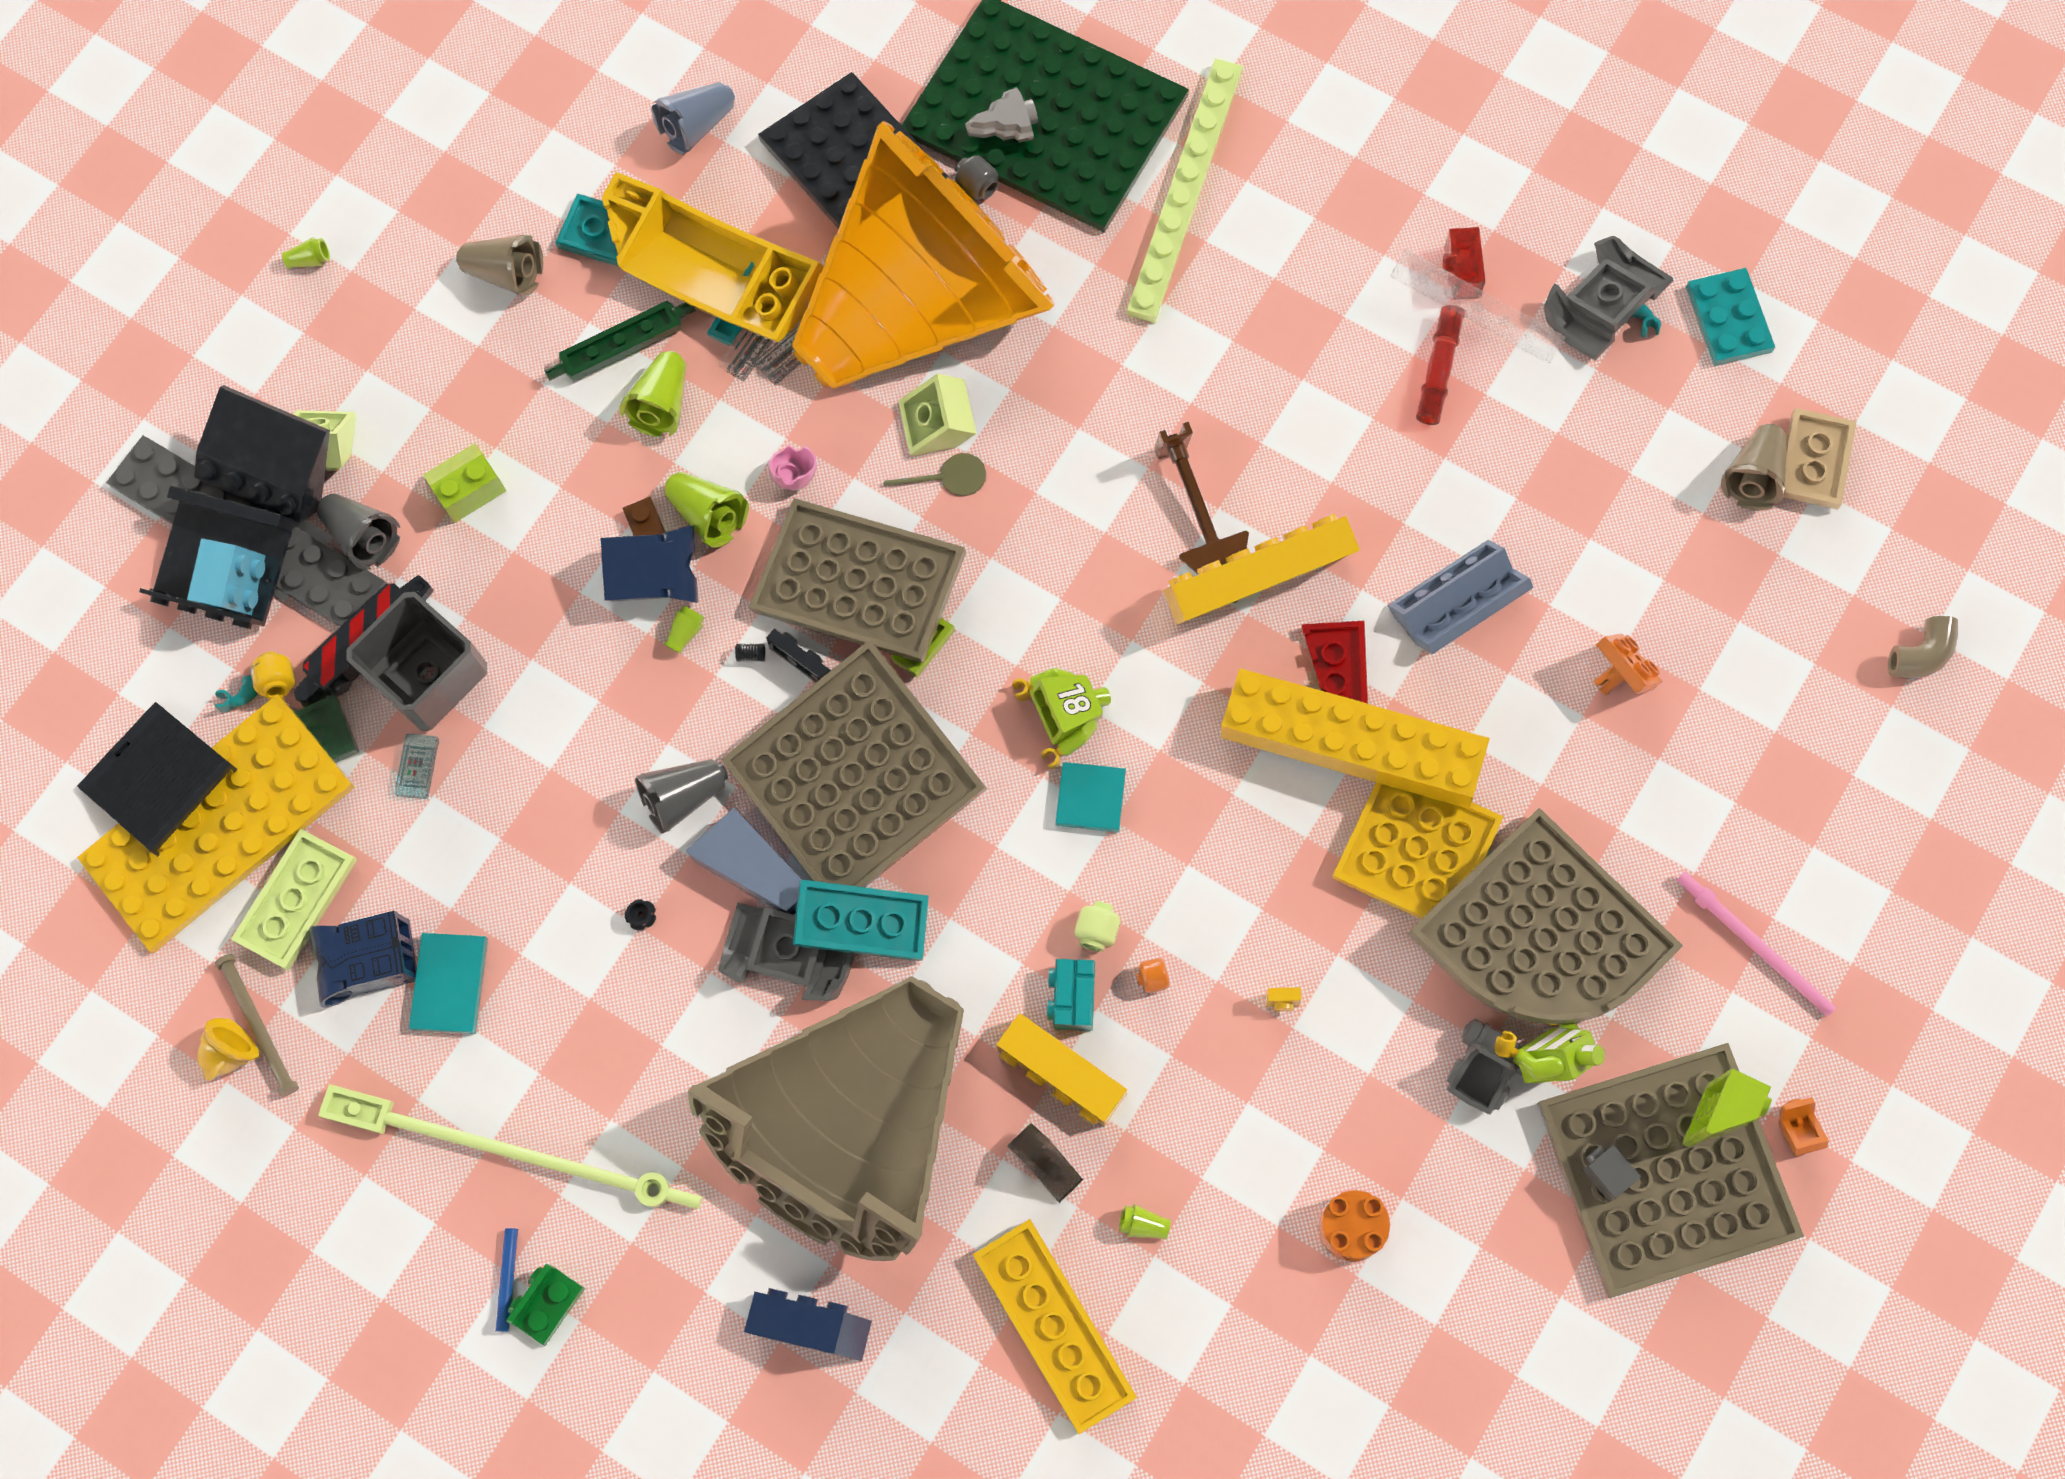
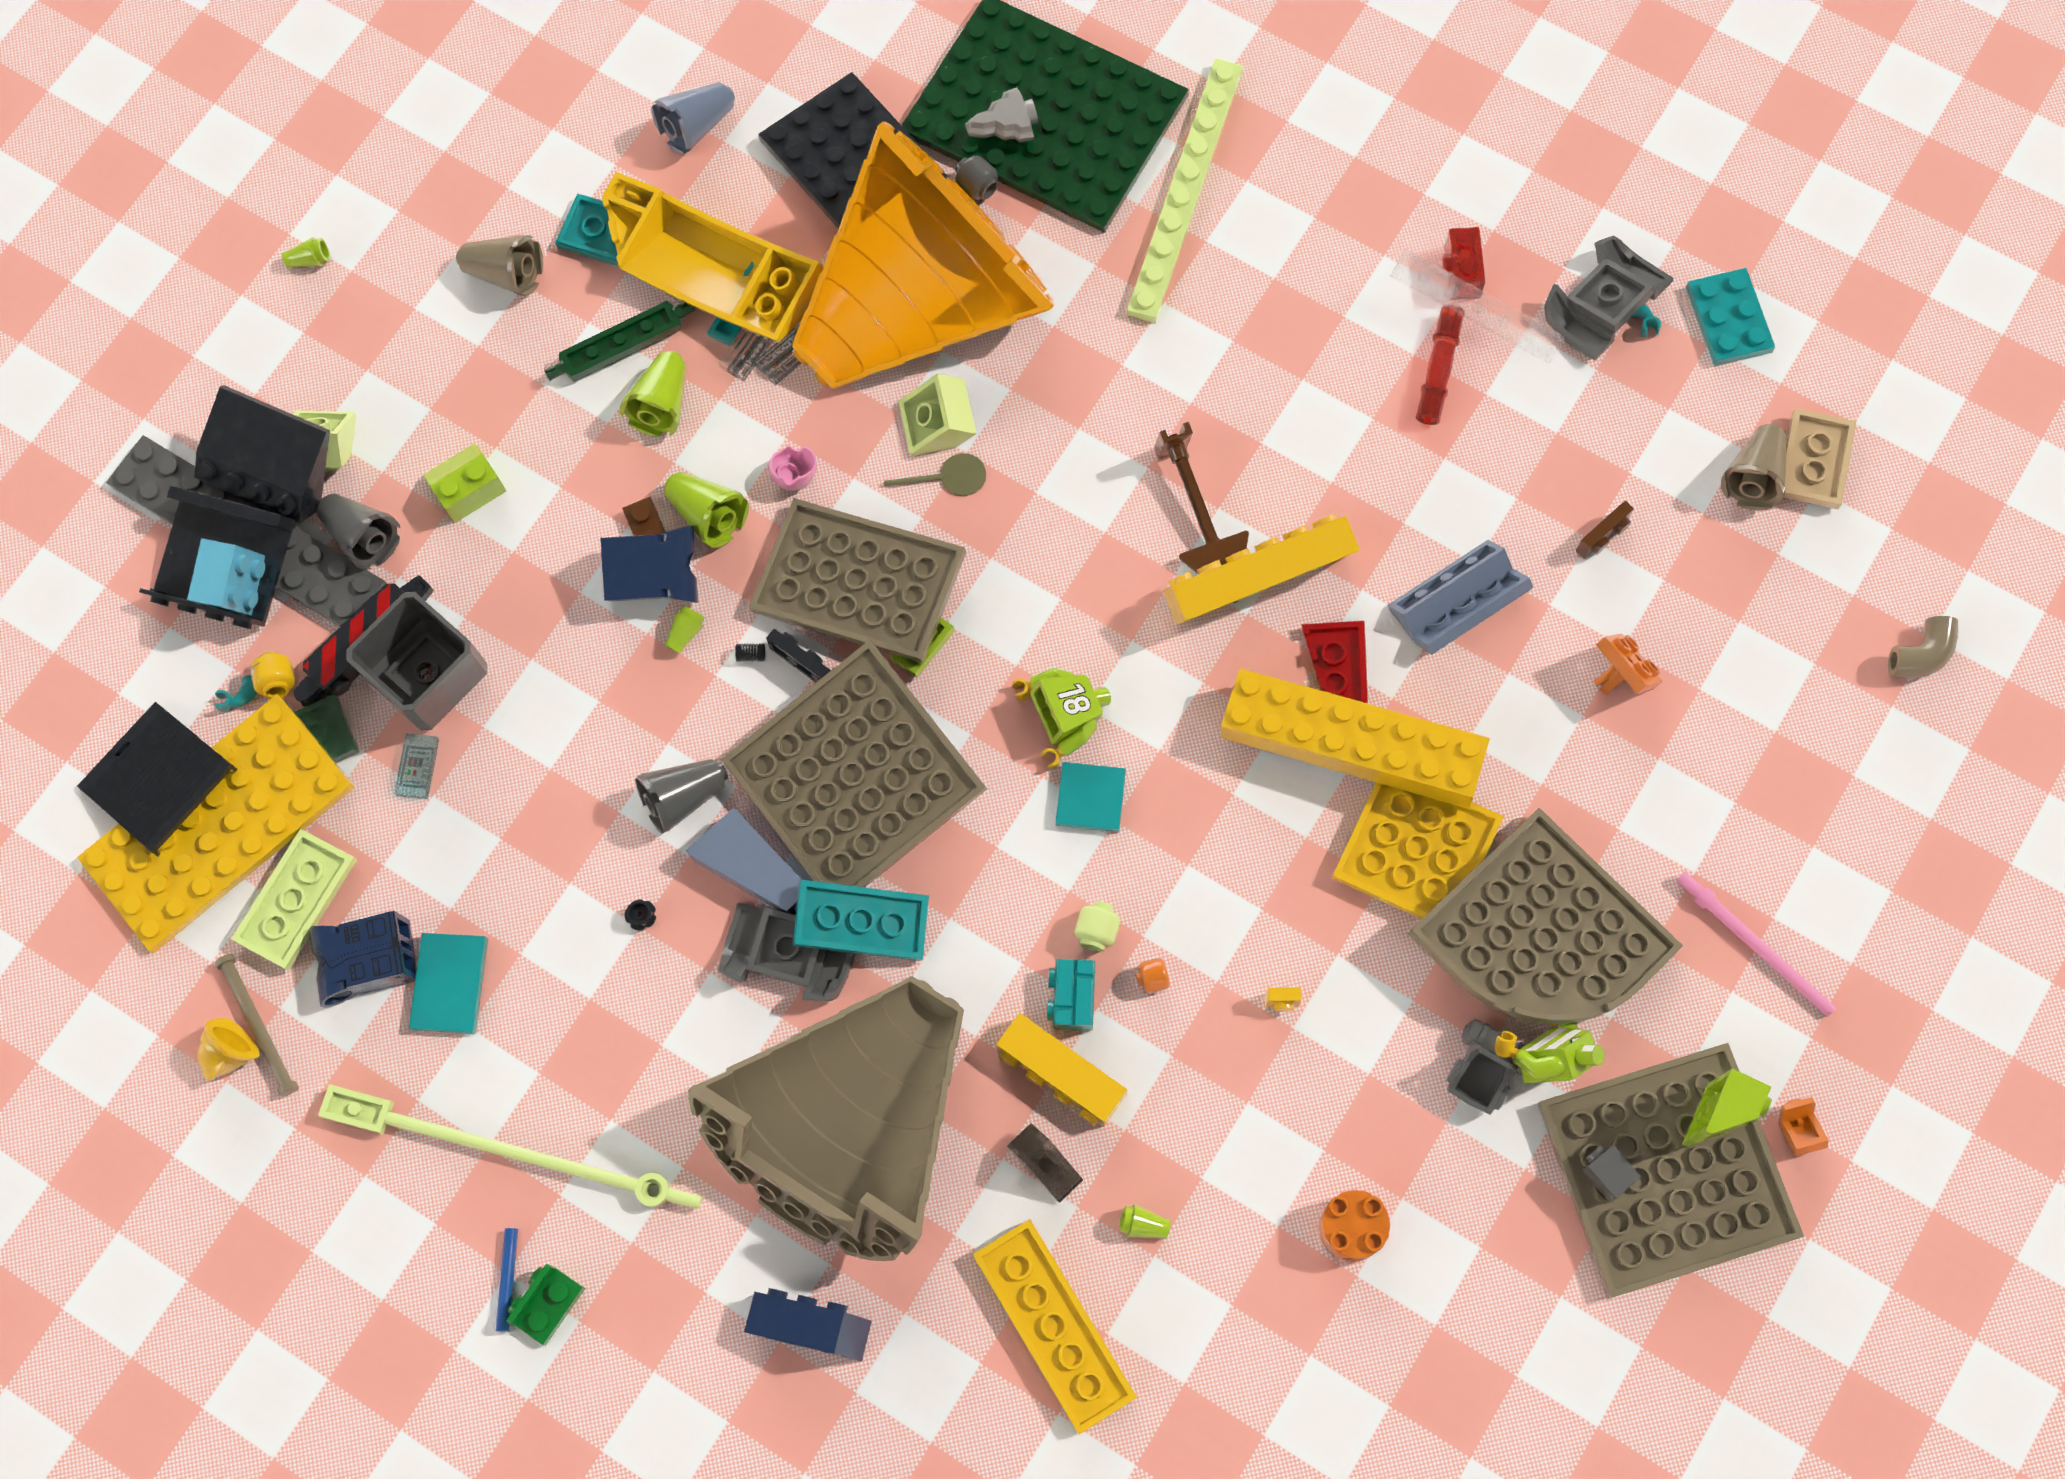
(1597, 538): none -> reddish brown plate

